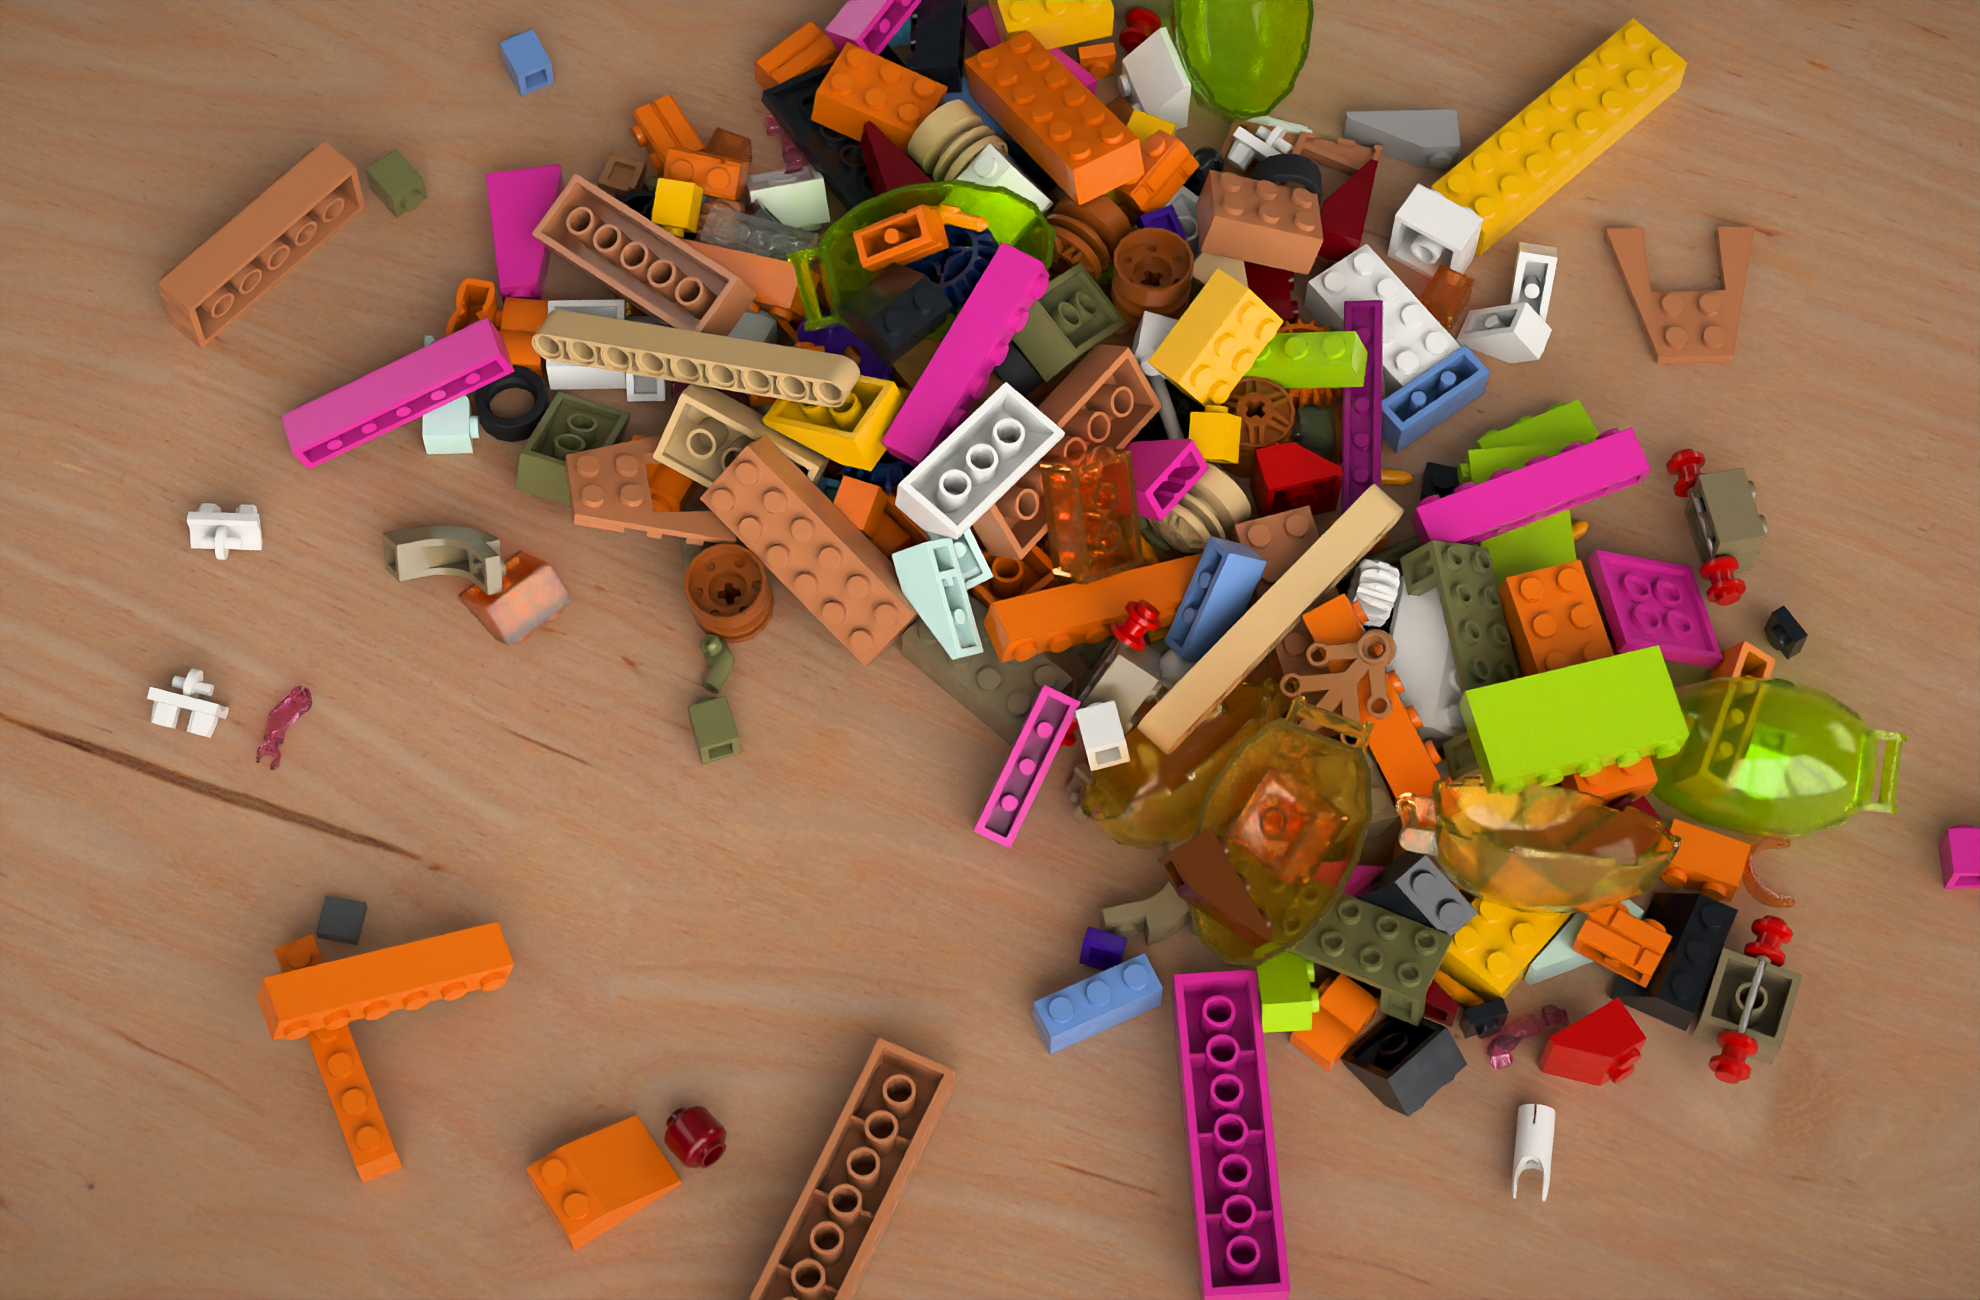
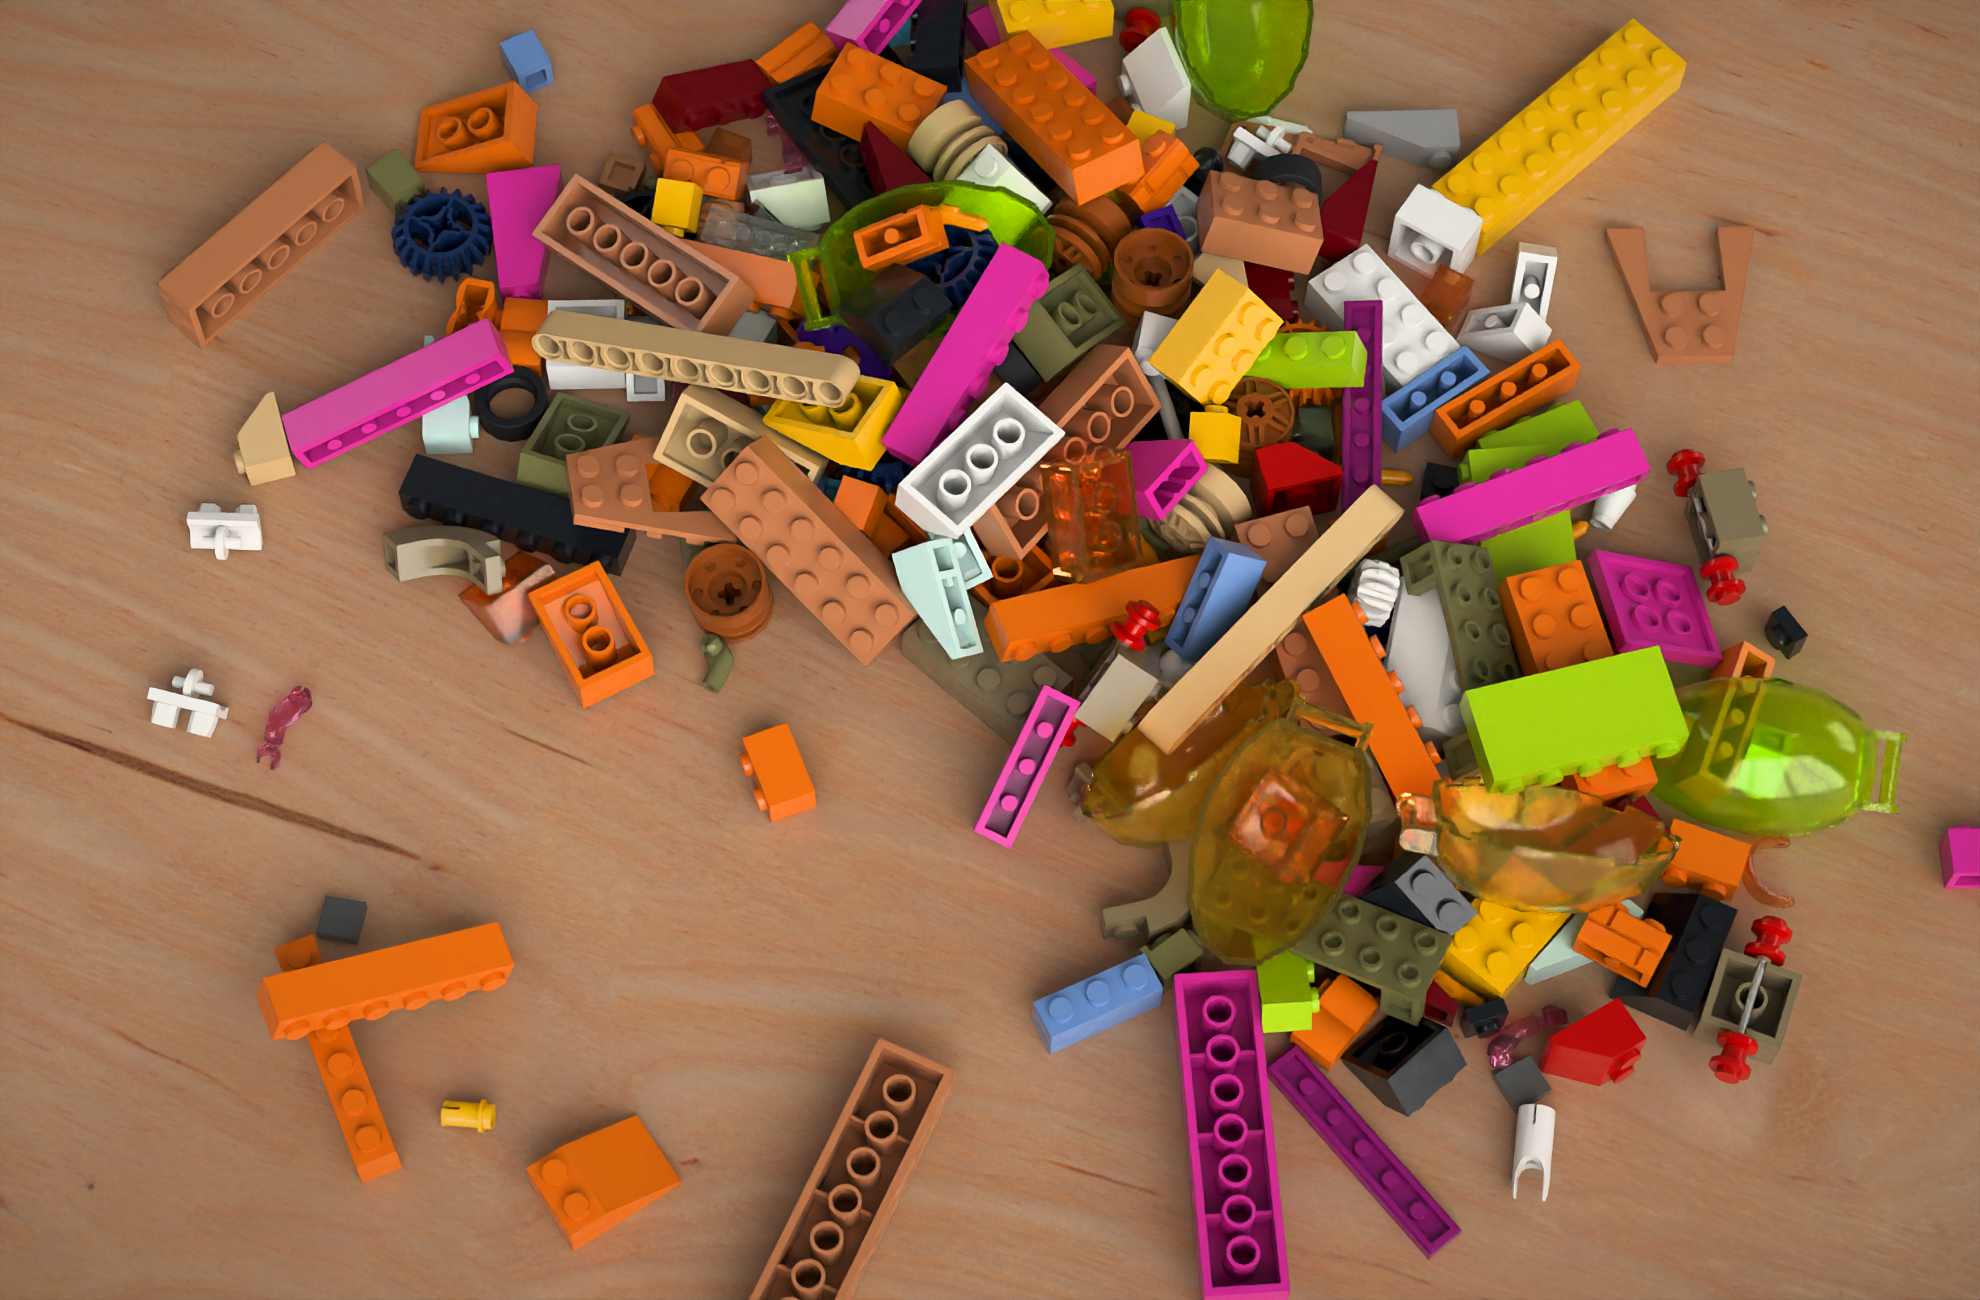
(264, 445): none -> tan slope
(450, 246): none -> dark blue gear
(469, 1114): none -> yellow pin
(478, 132): none -> orange slope
(510, 513): none -> black brick
(592, 634): none -> orange slope
(695, 1137): dark red head -> none
(711, 96): none -> dark red brick
(714, 729): olive brick -> none
(777, 772): none -> orange brick
(1098, 59): orange plate -> none
(1102, 735): white brick -> none
(1102, 949): dark purple plate -> none
(1174, 955): none -> olive brick
(1210, 883): reddish brown slope -> none
(1344, 685): medium nougat plant -> none
(1362, 1151): none -> magenta tile
(1505, 398): none -> orange brick
(1522, 1083): none -> dark grey tile
(1611, 507): none -> white cone

